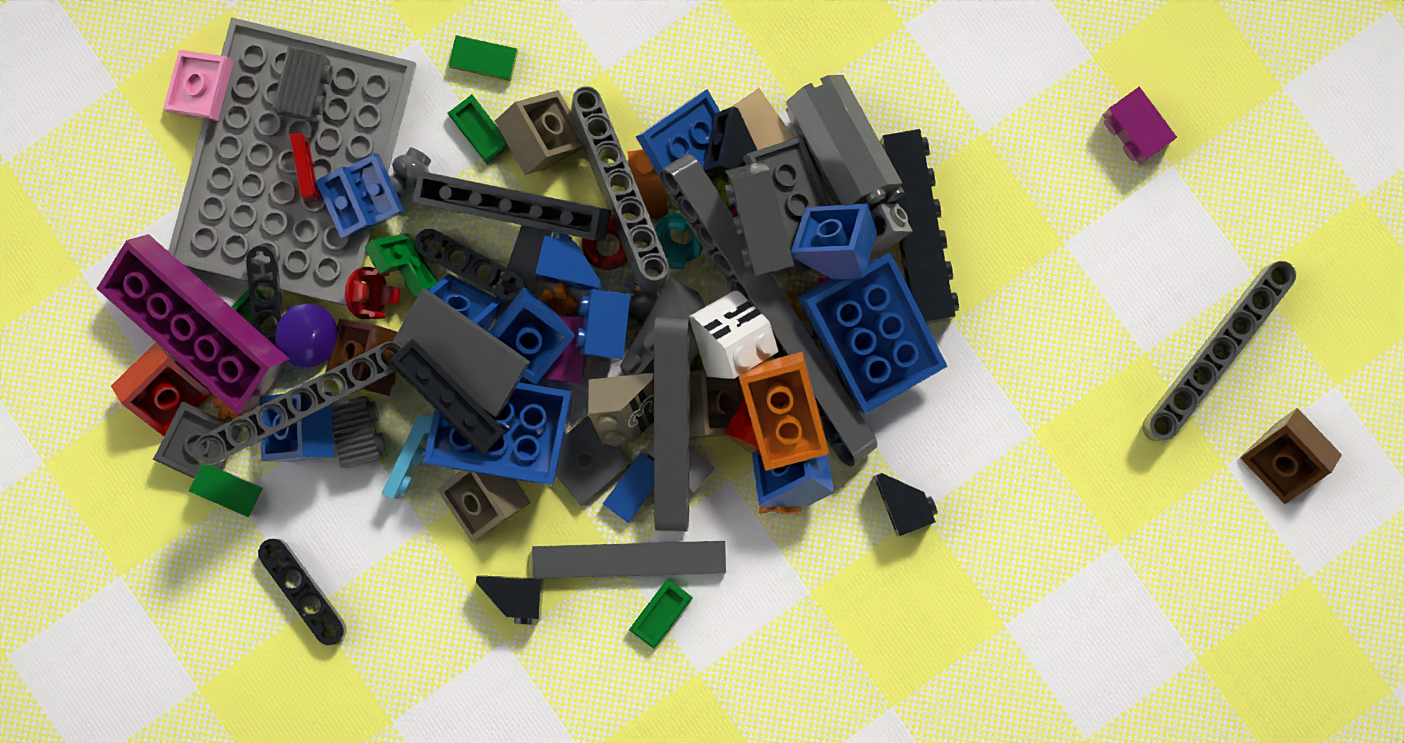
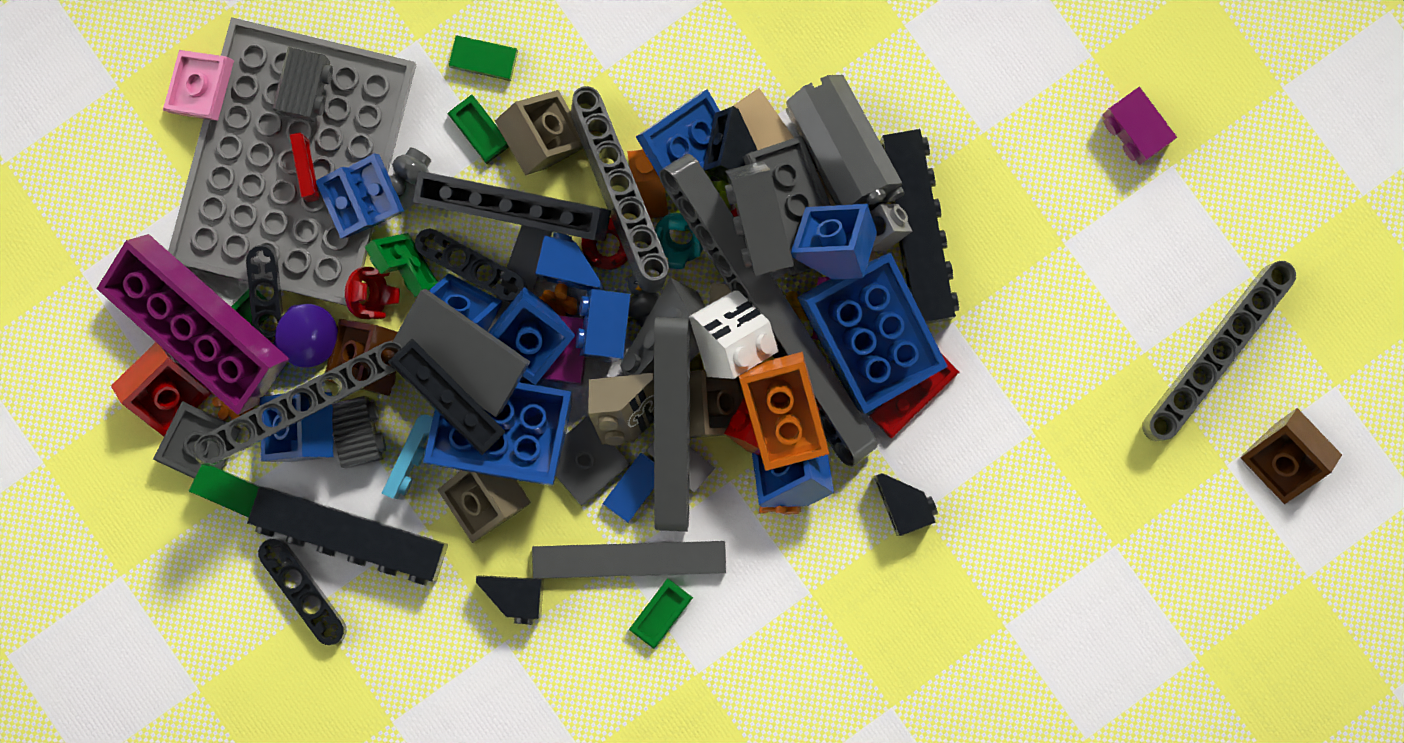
(347, 534): none -> black brick
(901, 409): none -> red tile

